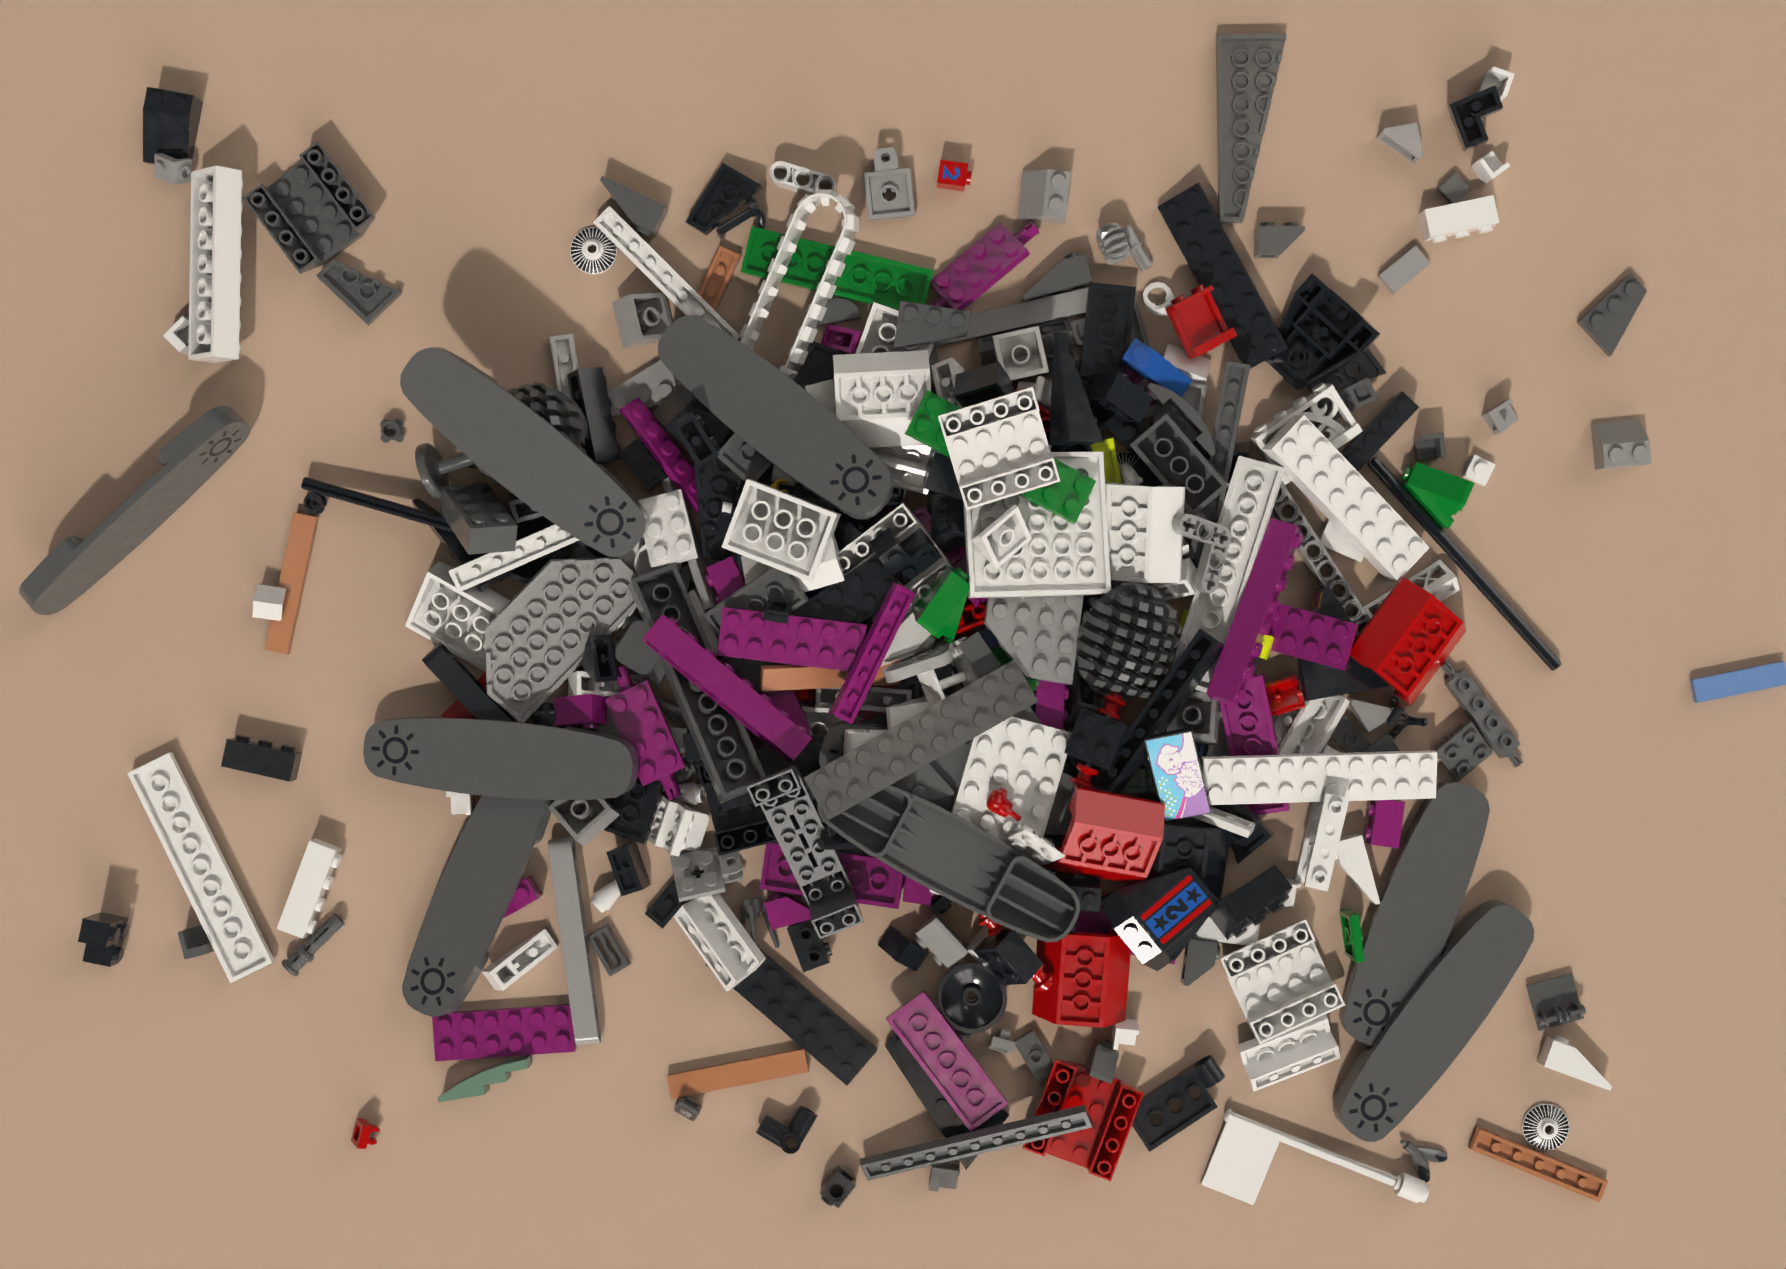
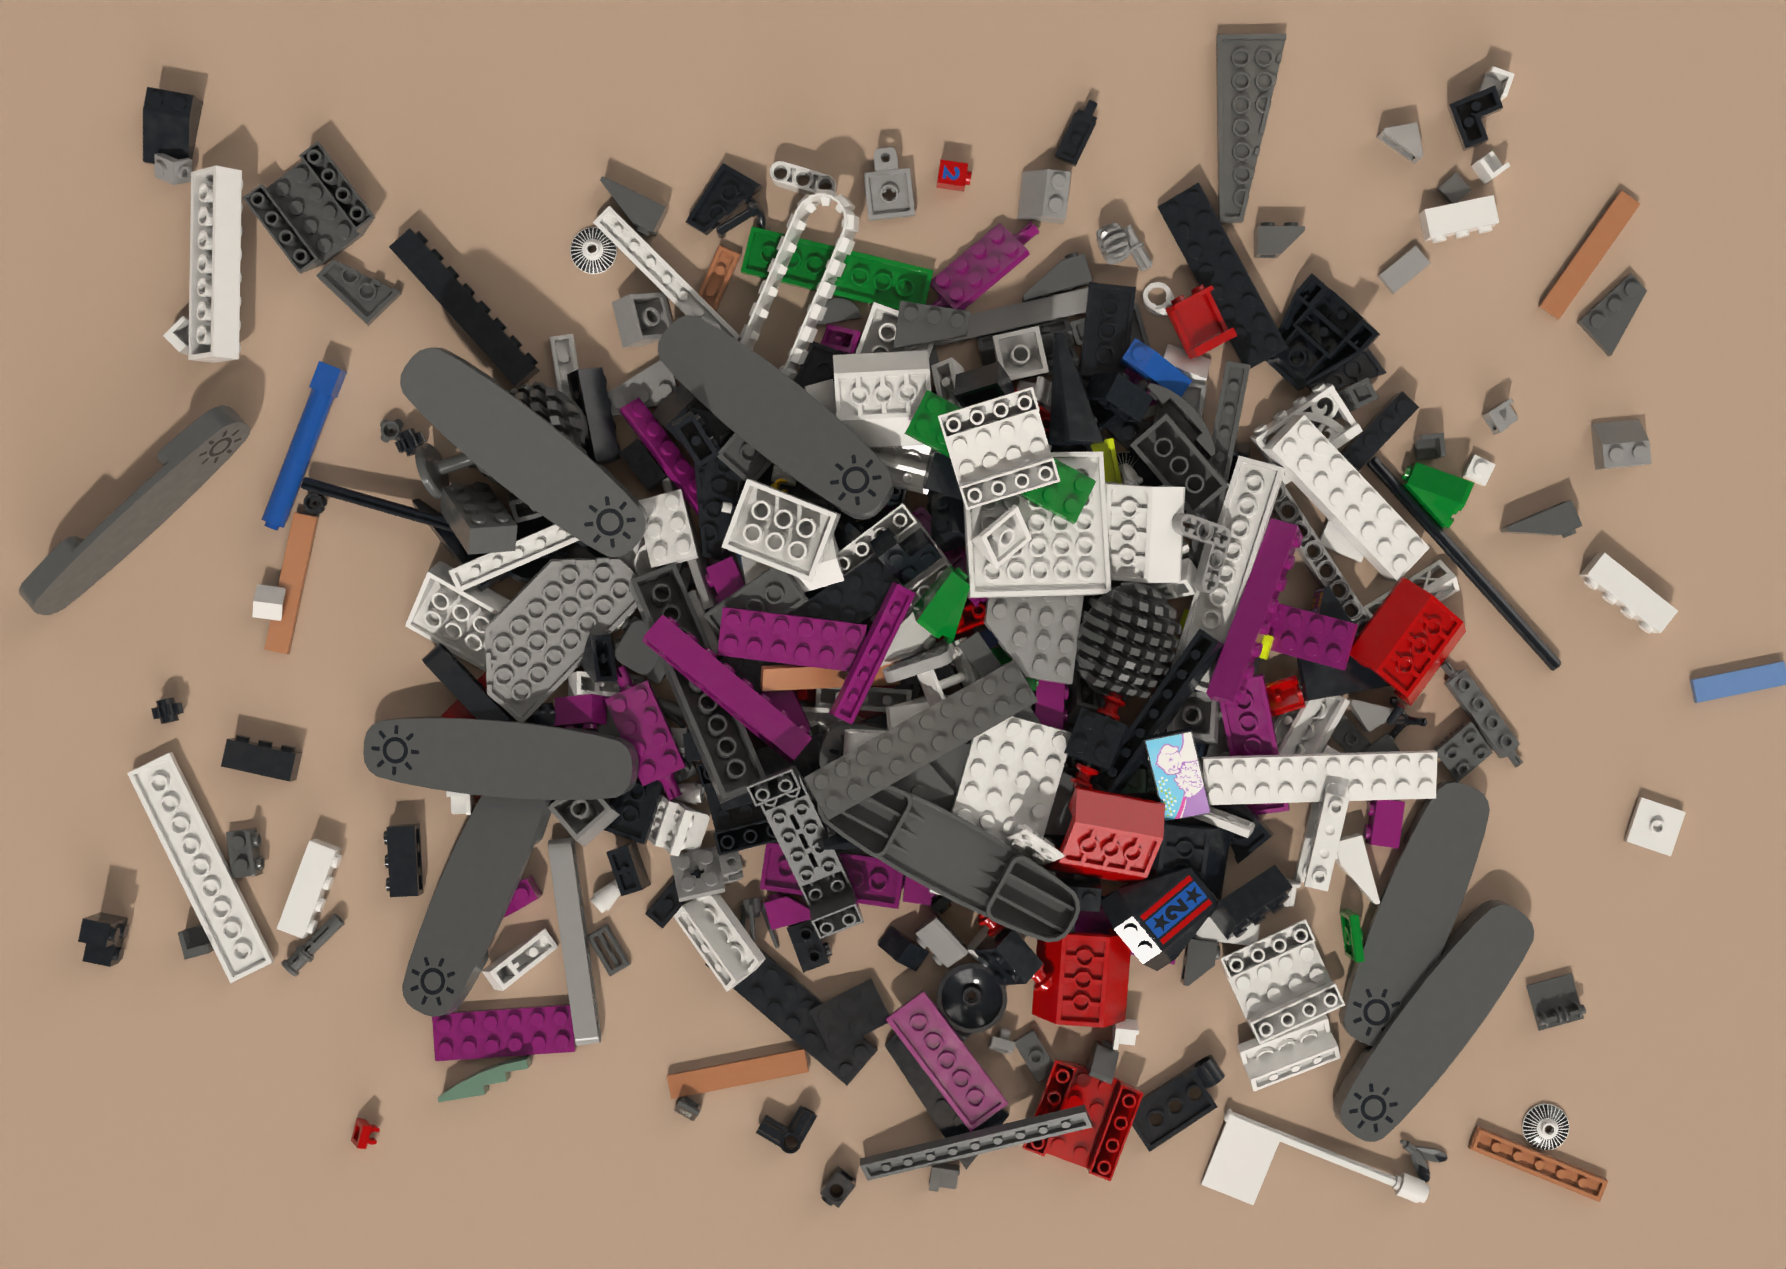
(167, 710): none -> black gear
(245, 853): none -> dark grey bracket
(325, 386): none -> blue brick
(404, 860): none -> black brick
(409, 441): none -> black gear
(464, 308): none -> black brick
(778, 611): black tile -> none
(849, 1015): none -> black plate
(1000, 805): red piece -> none
(1077, 134): none -> black hinge
(1553, 521): none -> dark grey slope
(1566, 1059): white slope -> none
(1589, 255): none -> nougat tile
(1628, 593): none -> white brick
(1654, 826): none -> white plate

